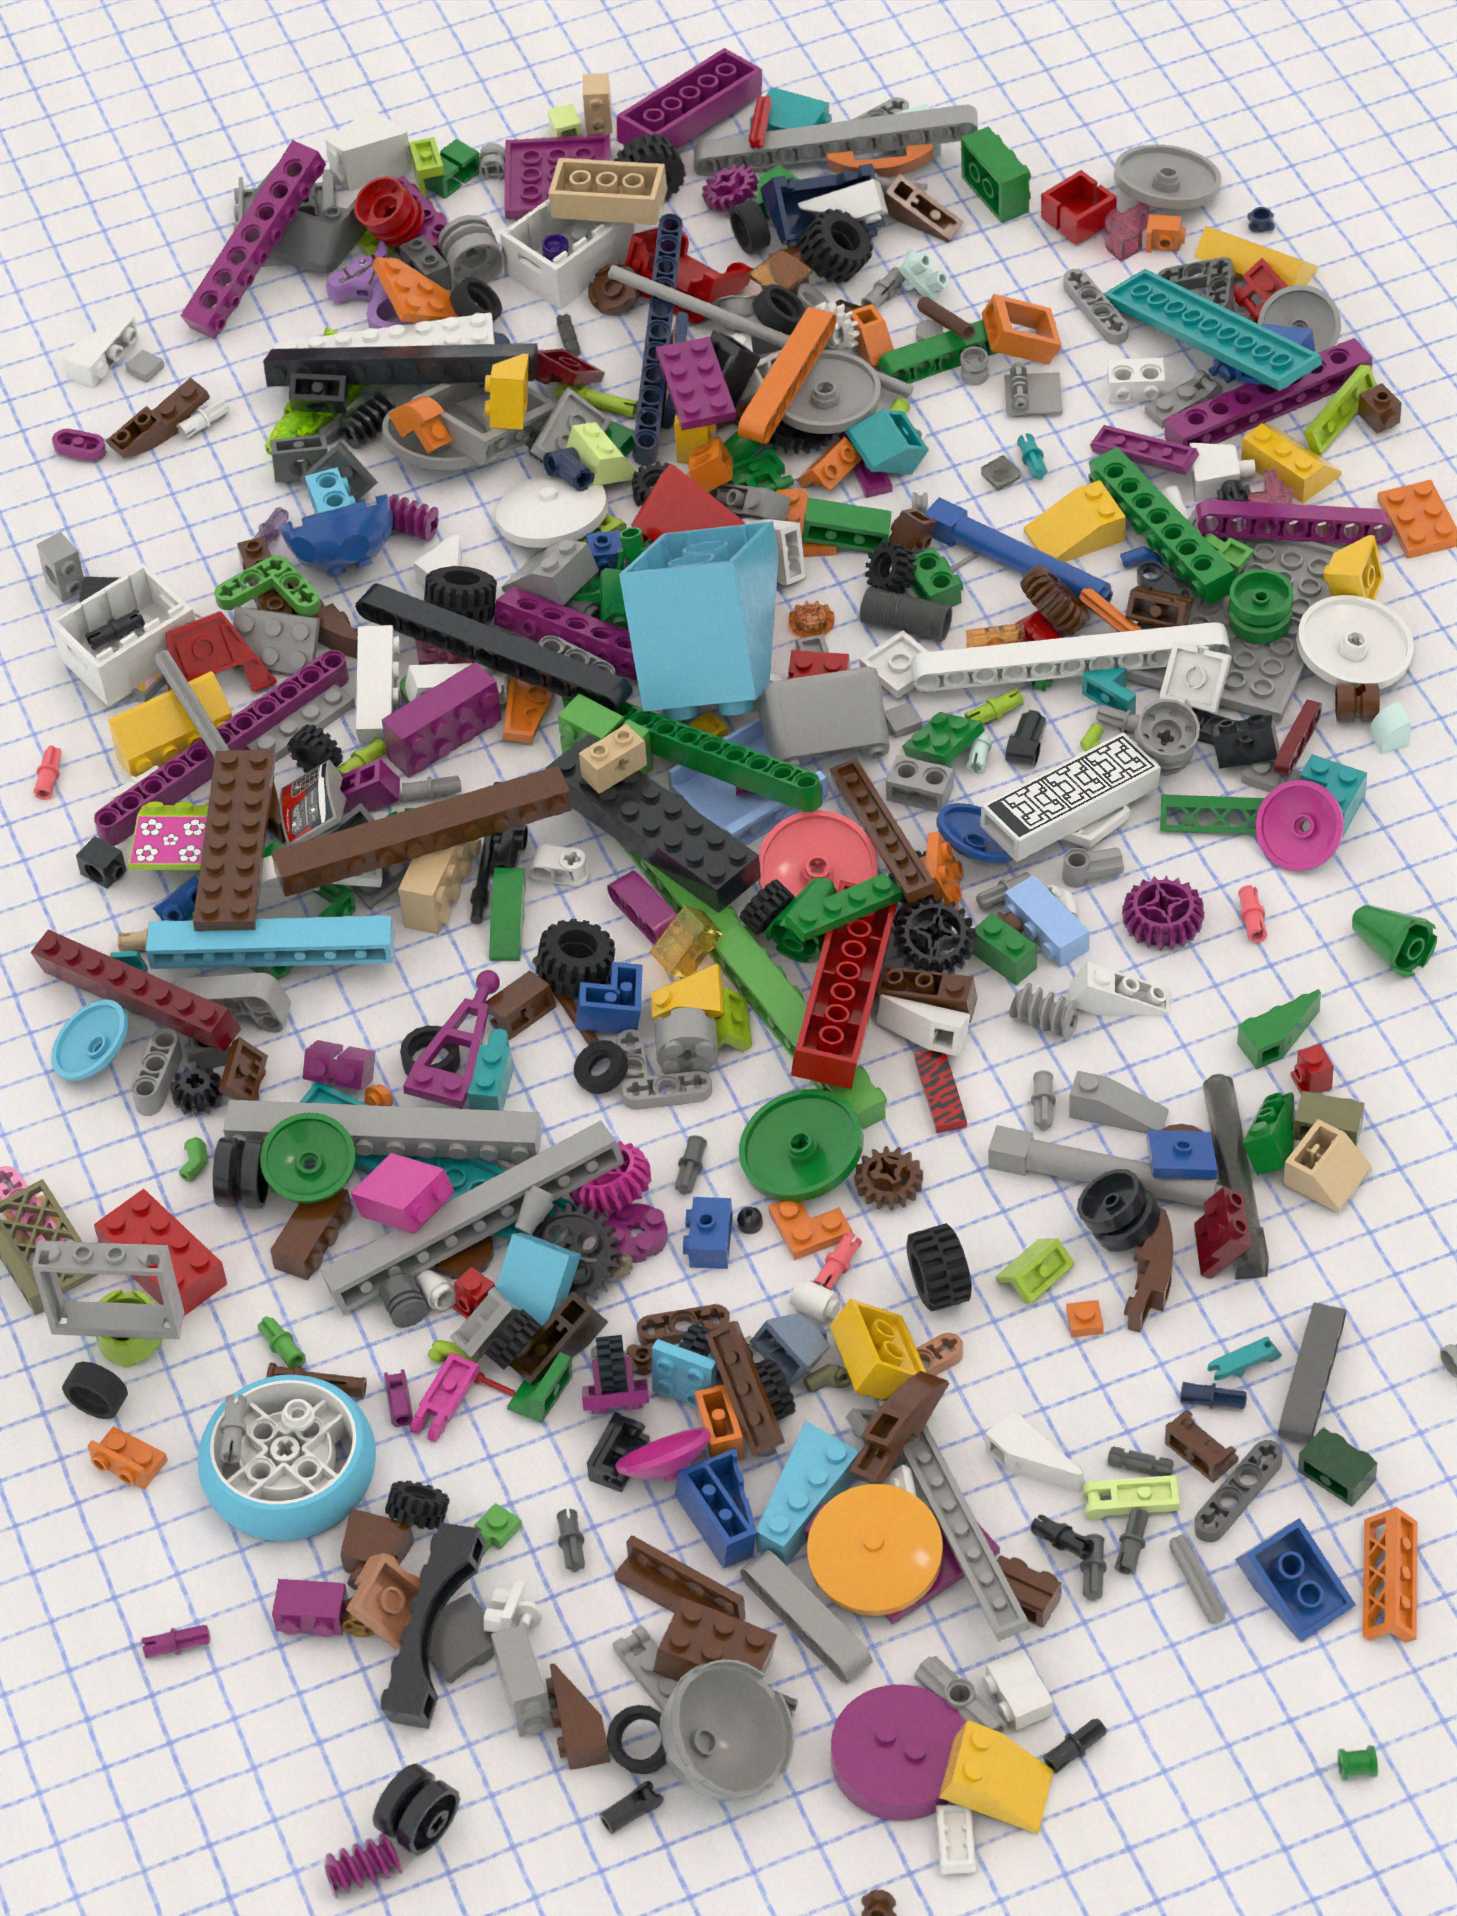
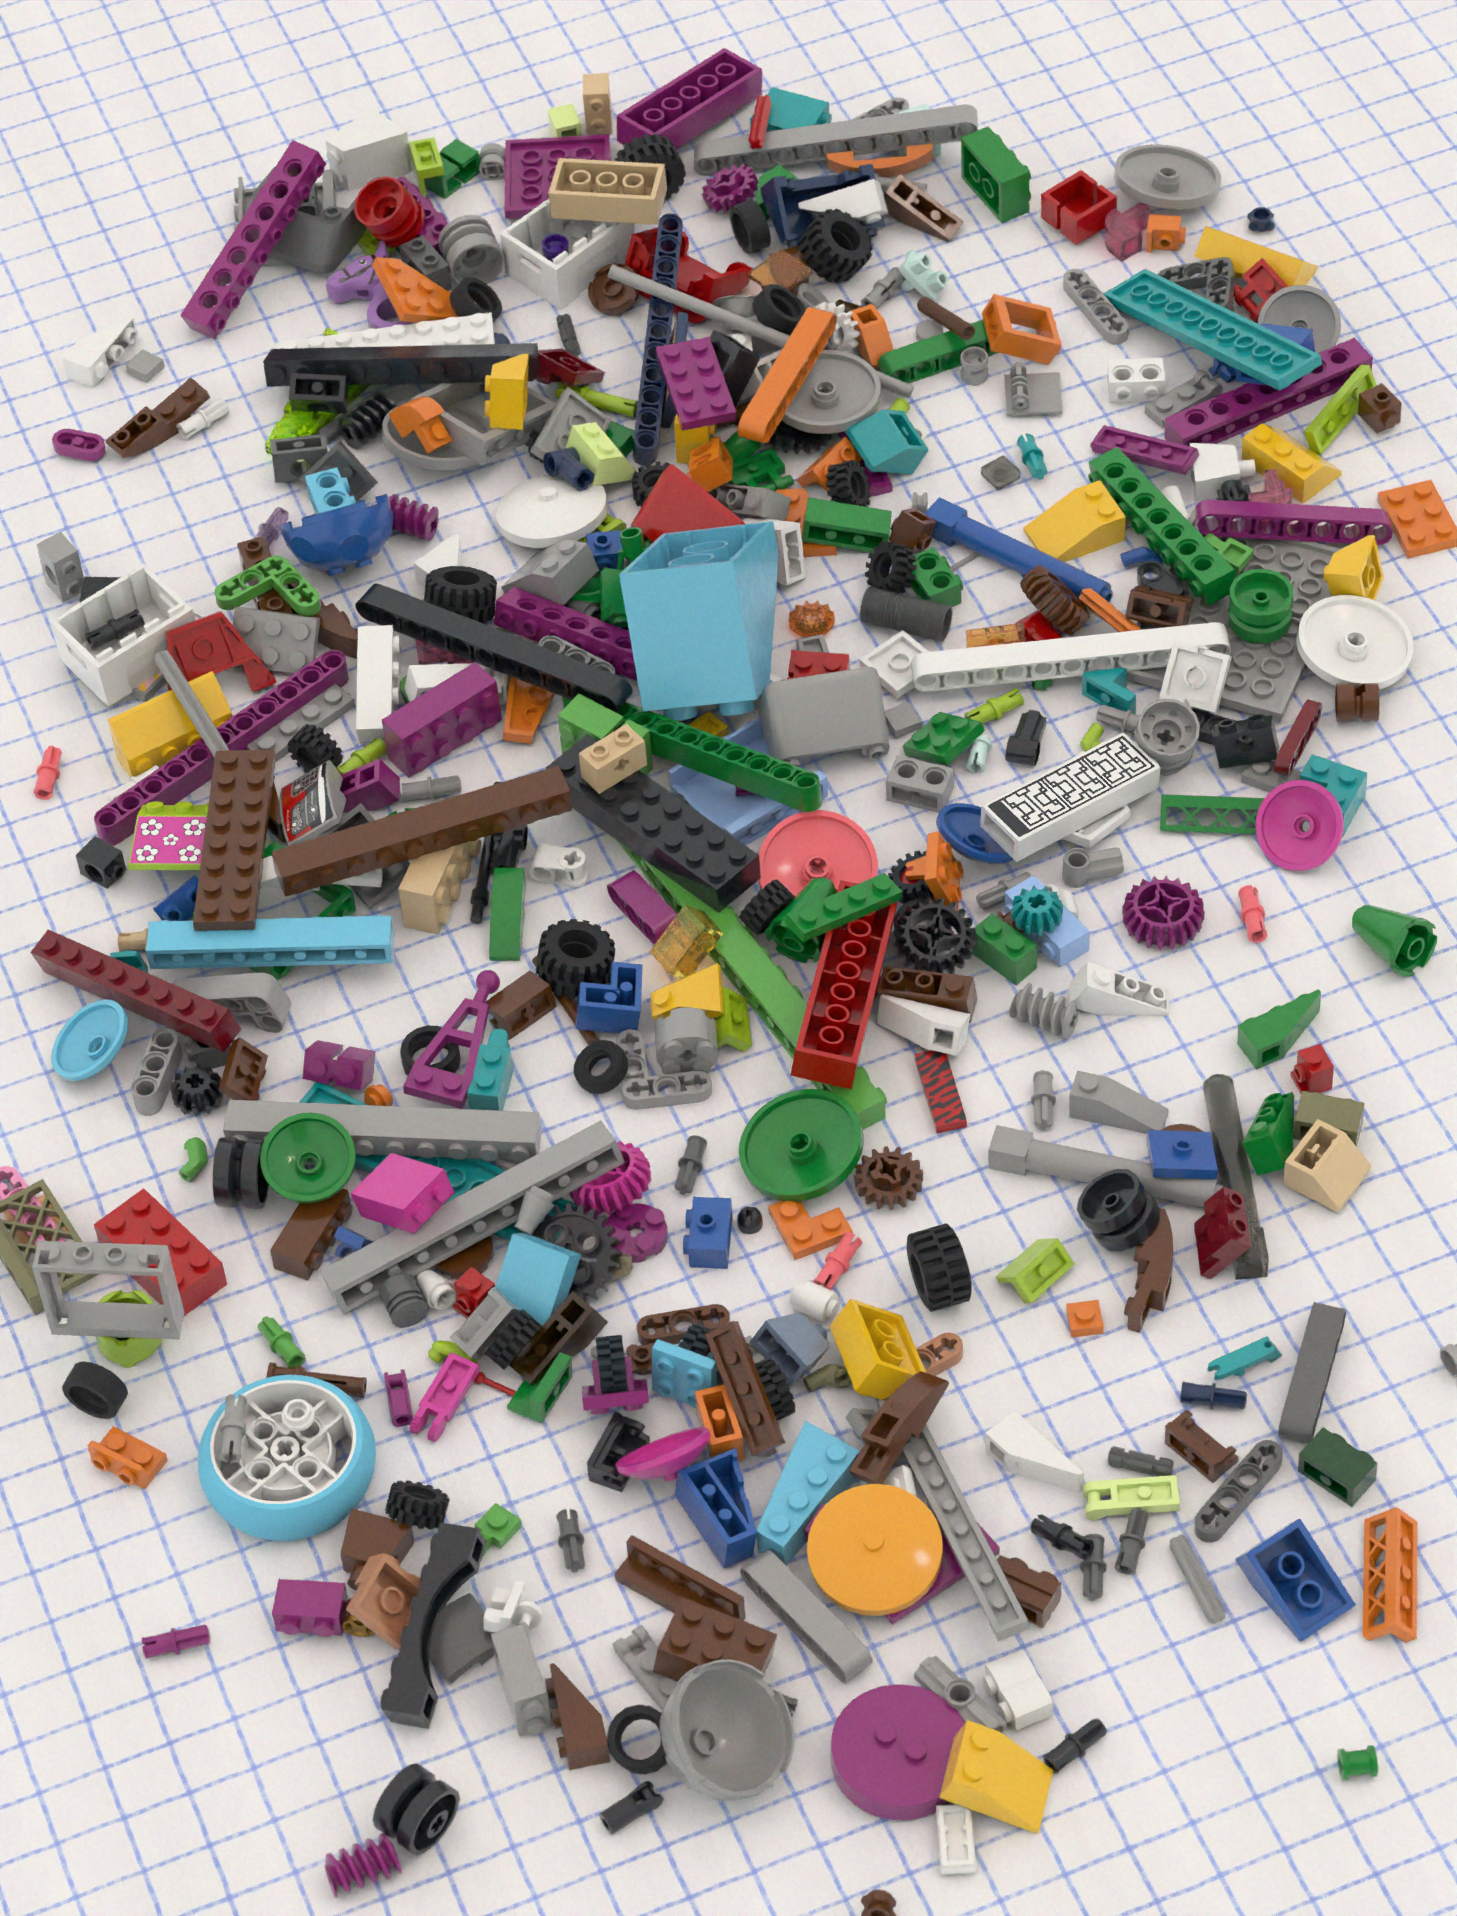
(351, 1239): none -> blue tile
(848, 484): none -> black tyre
(883, 830): reddish brown plate -> none
(1037, 910): none -> teal gear
(1391, 728): light aqua brick -> none

